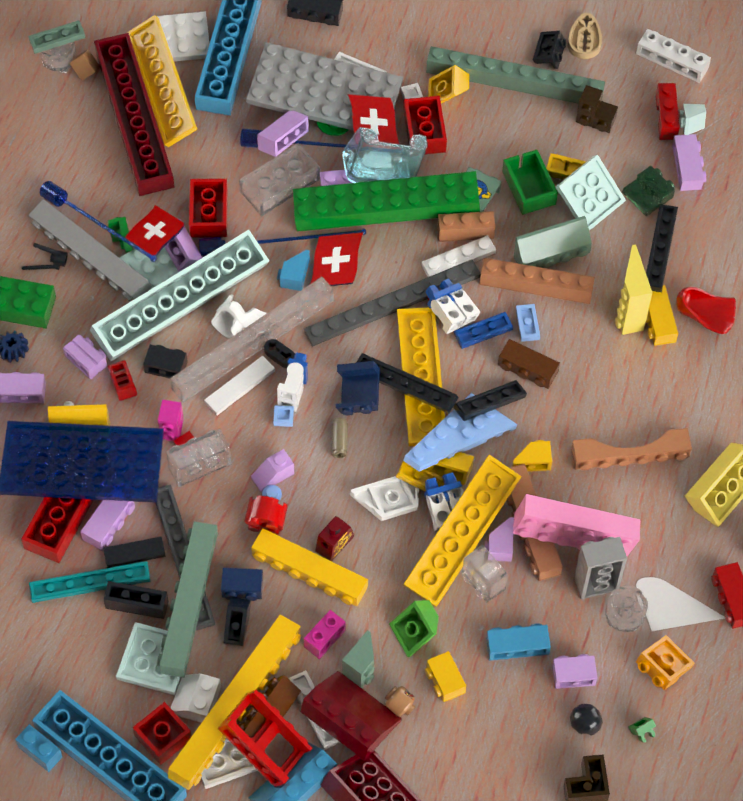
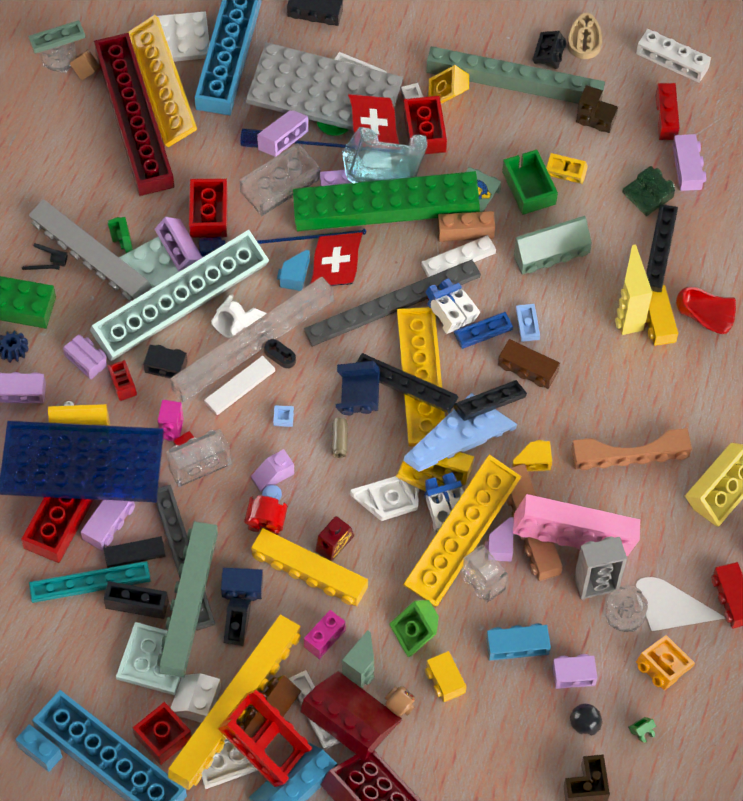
(146, 236): flag -> none
(297, 375): white hips -> none
(537, 280): nougat brick -> none
(591, 192): light aqua plate -> none
(692, 118): light aqua slope -> none

